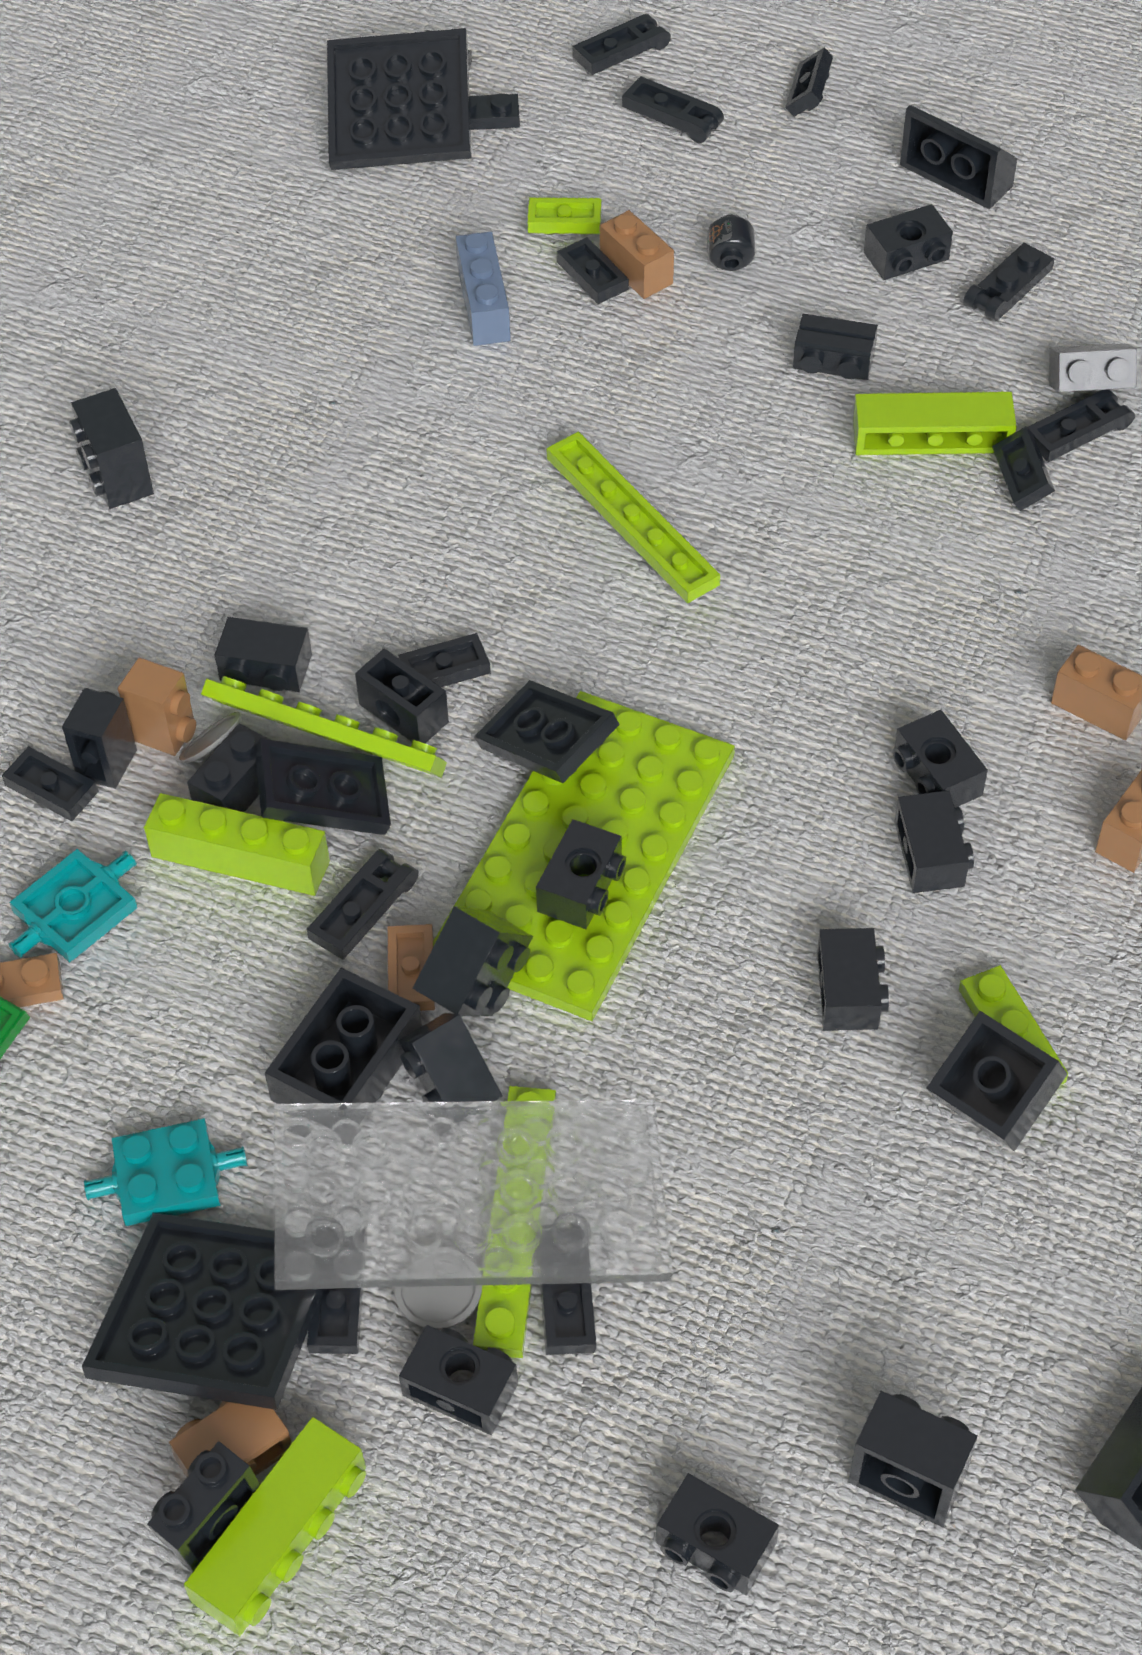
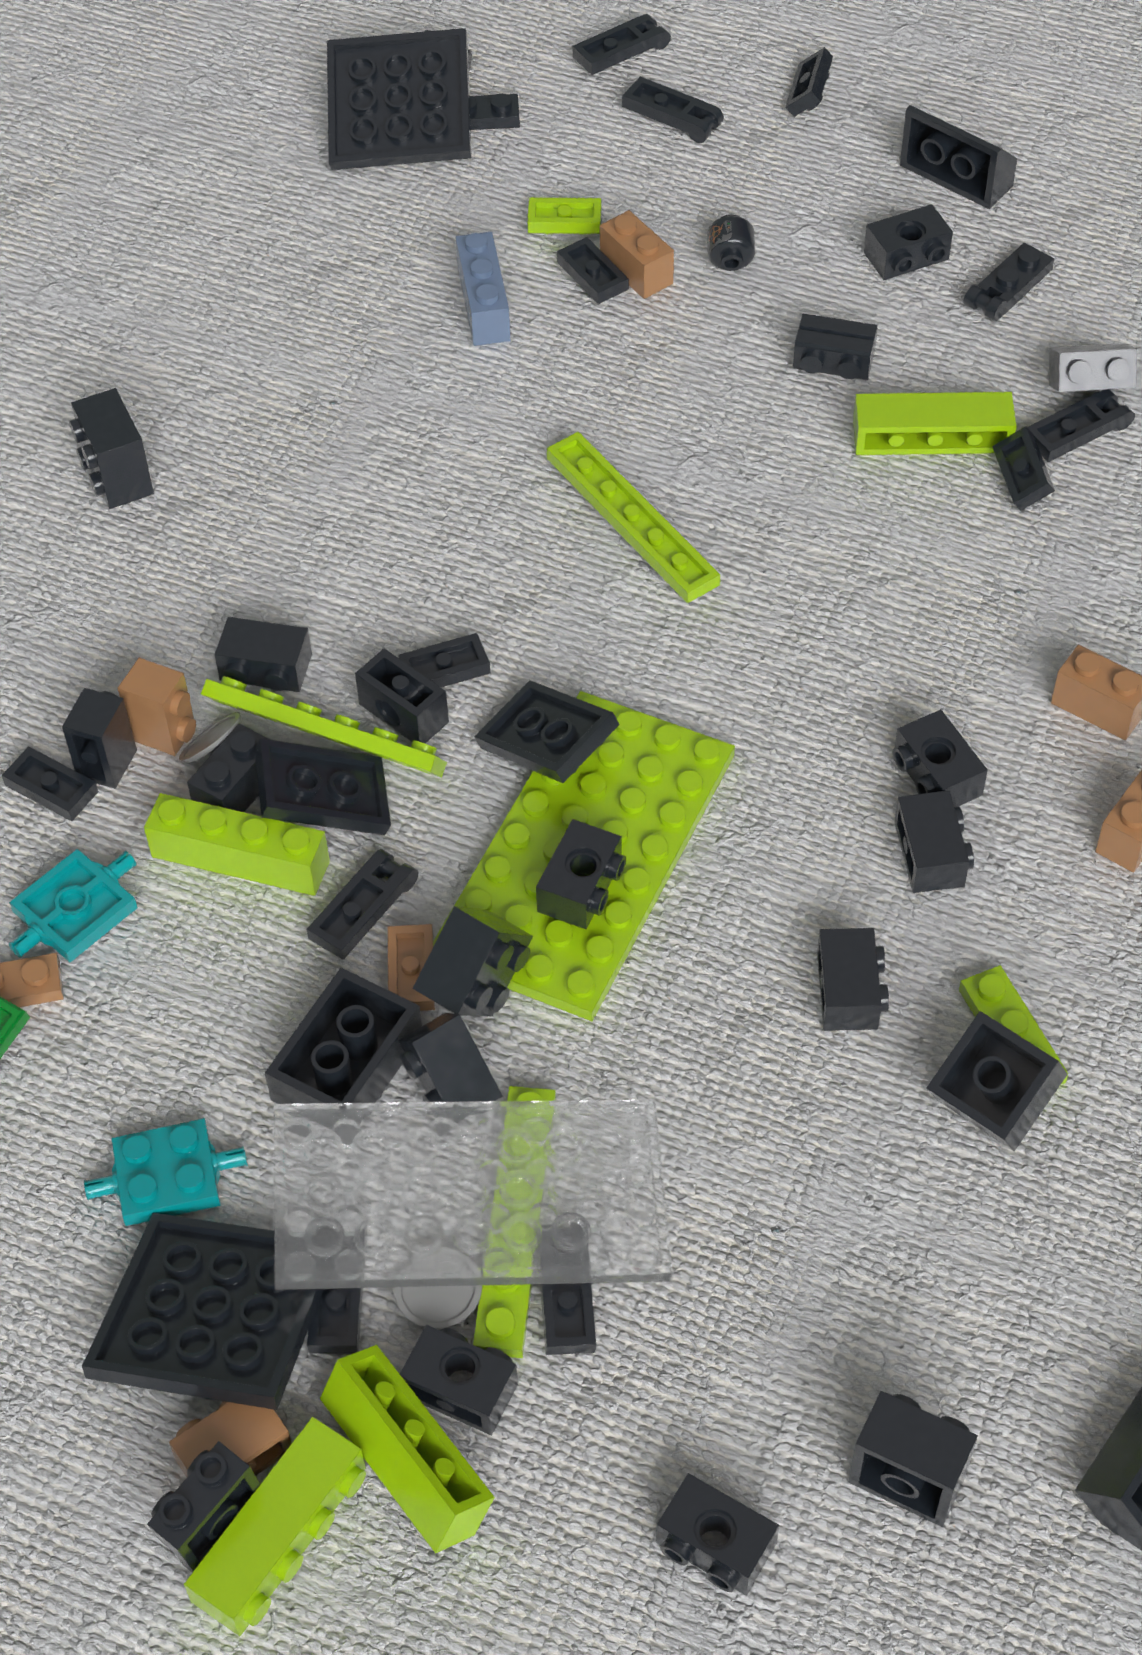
(406, 1448): none -> lime brick

